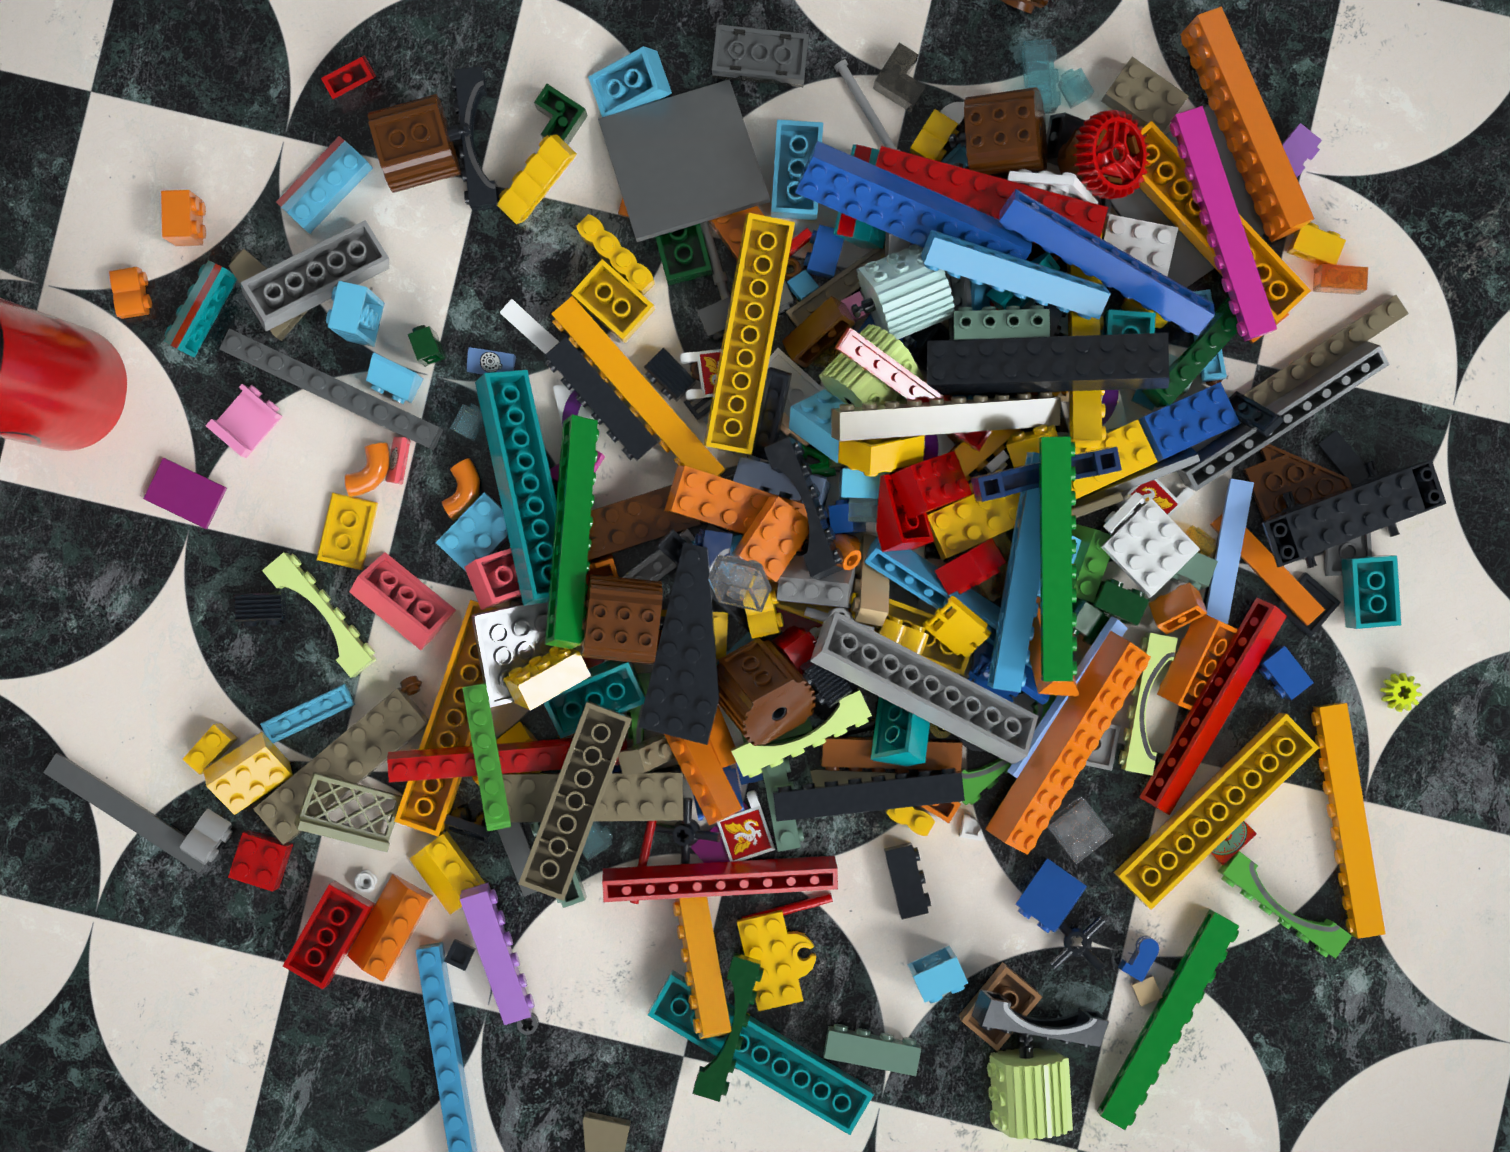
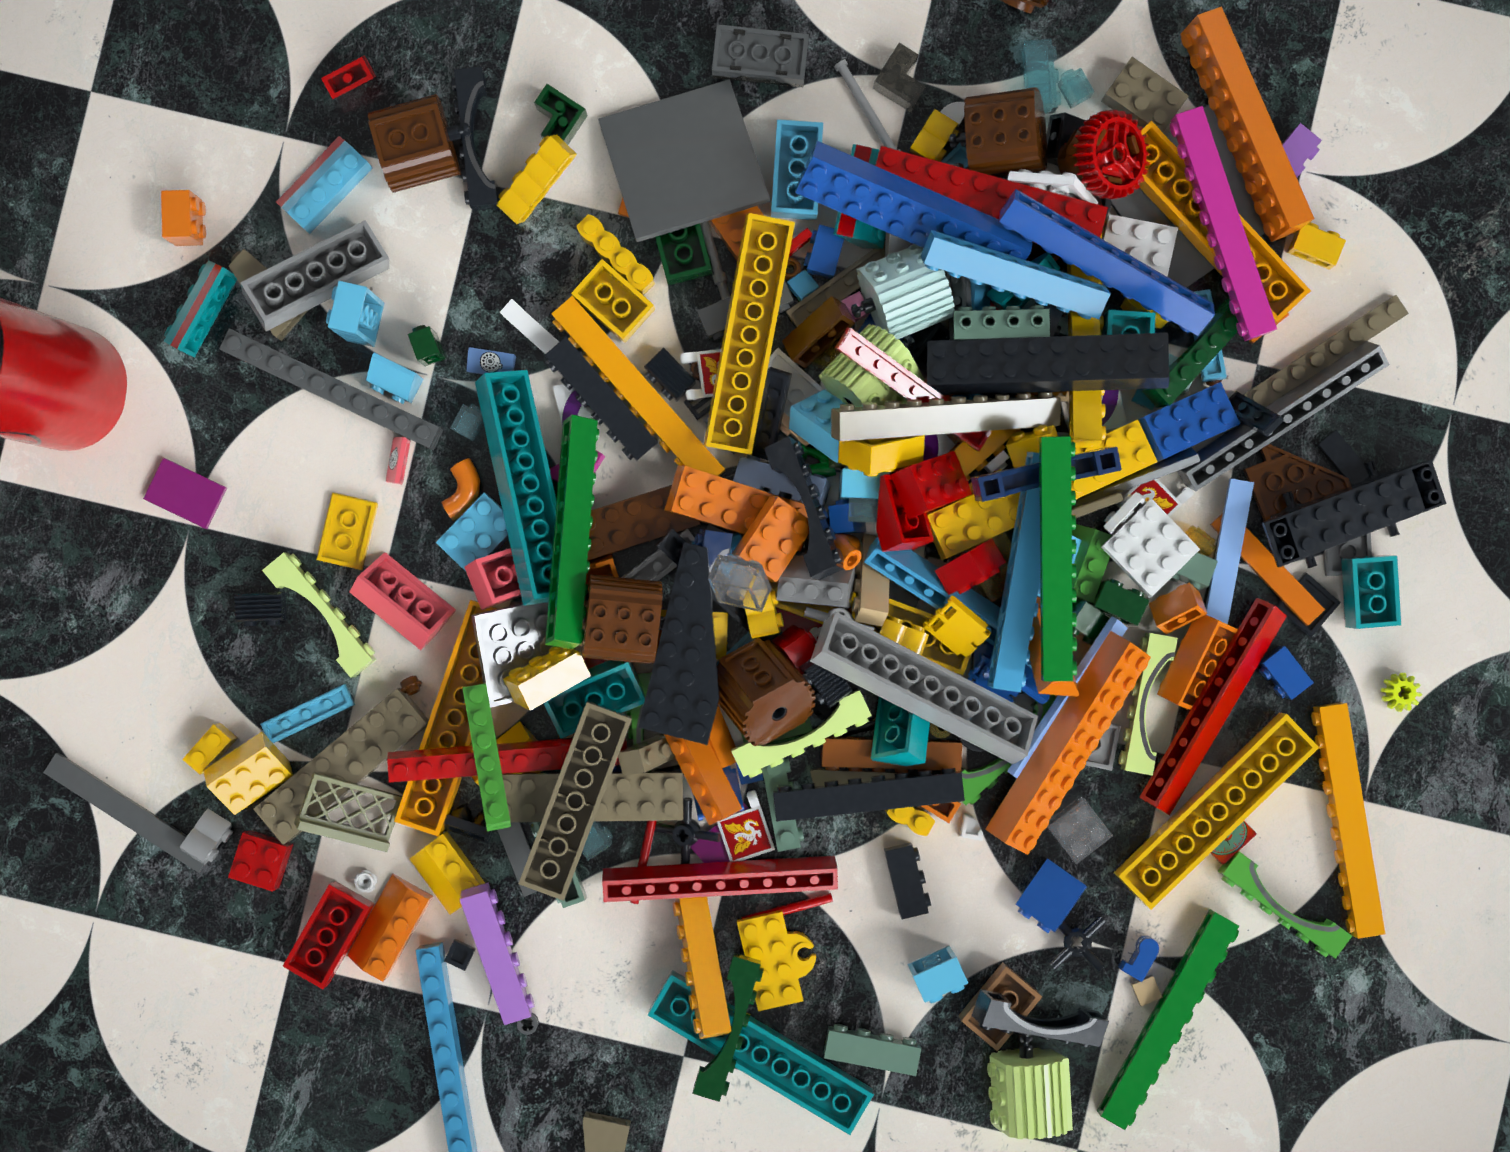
(130, 292): orange brick -> none
(246, 421): bright pink panel -> none
(373, 472): orange cylinder -> none
(630, 82): medium azure slope -> none
(1340, 279): clear orange brick -> none

